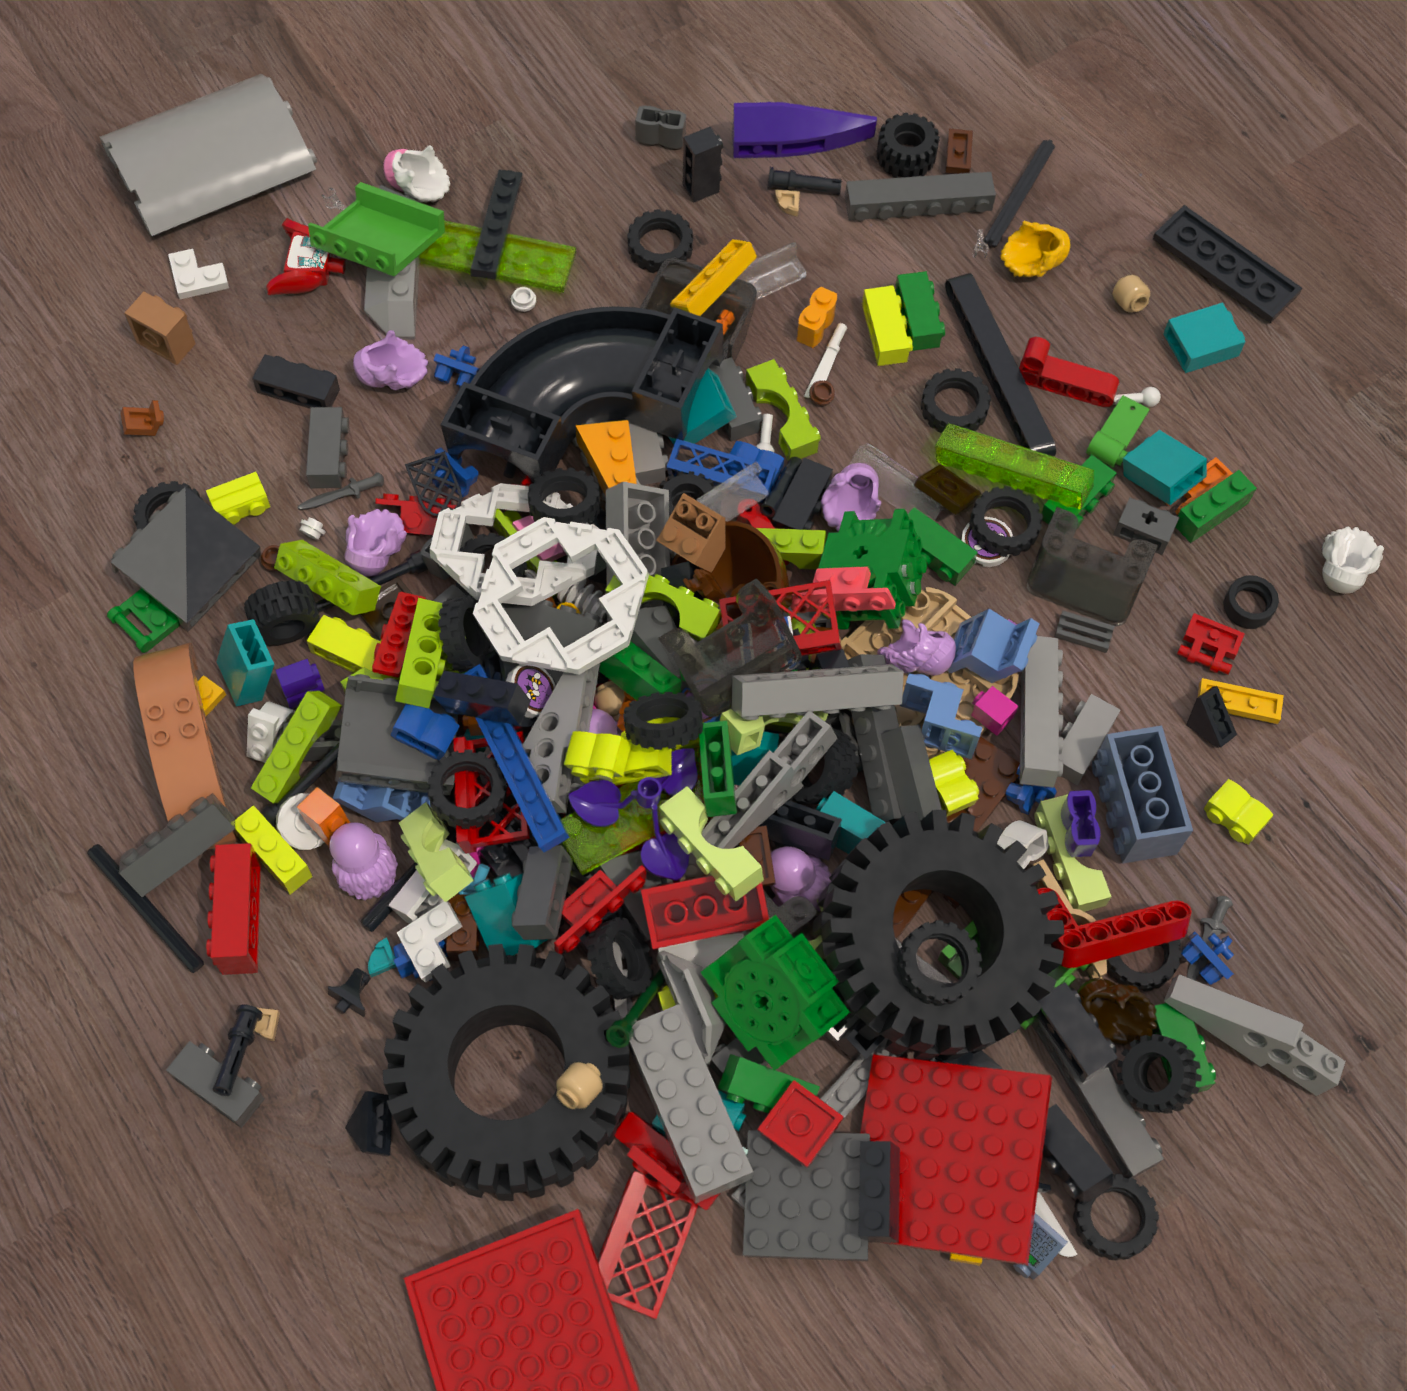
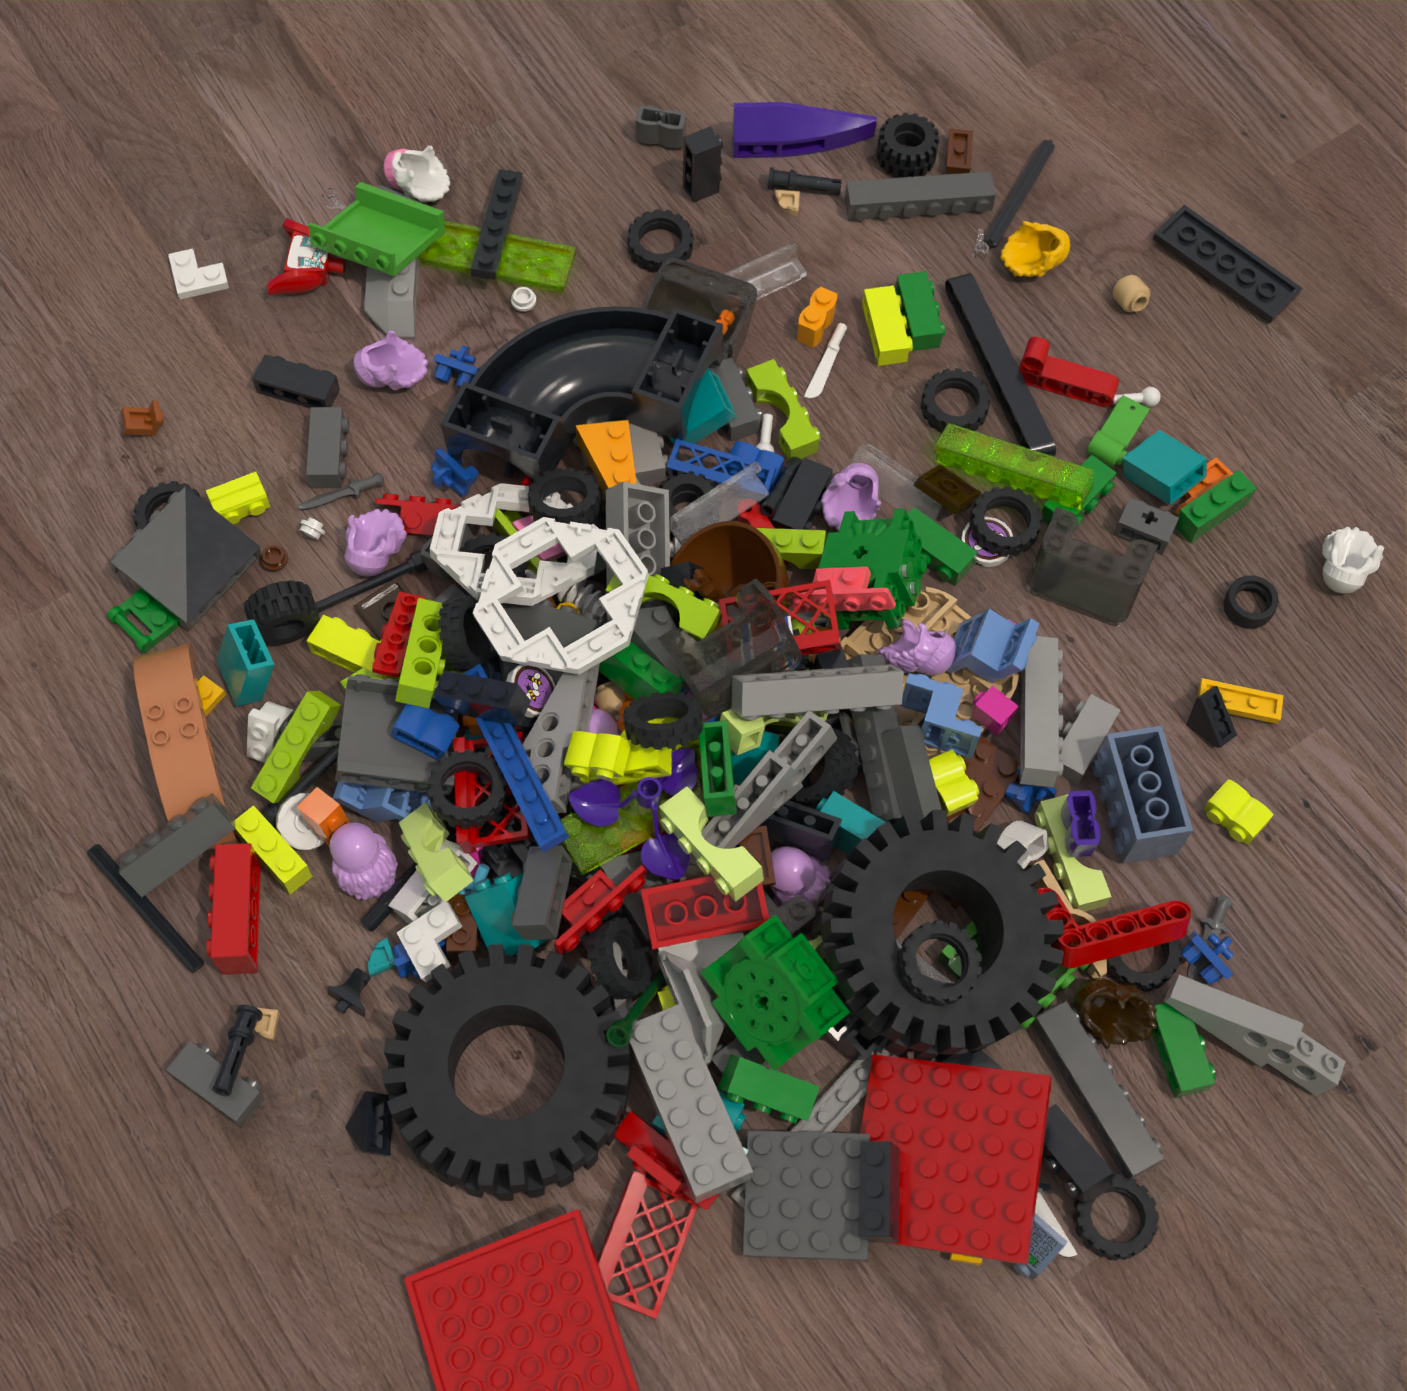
(160, 327): medium nougat brick -> none
(209, 153): light grey panel -> none
(297, 680): dark purple brick -> none
(327, 577): lime brick -> none
(428, 460): black window -> none
(579, 1085): tan head -> none
(695, 533): medium nougat slope -> none
(715, 277): yellow slope -> none
(800, 1124): red plate -> none
(822, 392): reddish brown plate -> none
(1076, 1032): black brick -> none
(1086, 627): dark grey tile -> none
(1136, 1067): black tyre -> none
(1204, 337): teal brick -> none
(1214, 637): red plate -> none

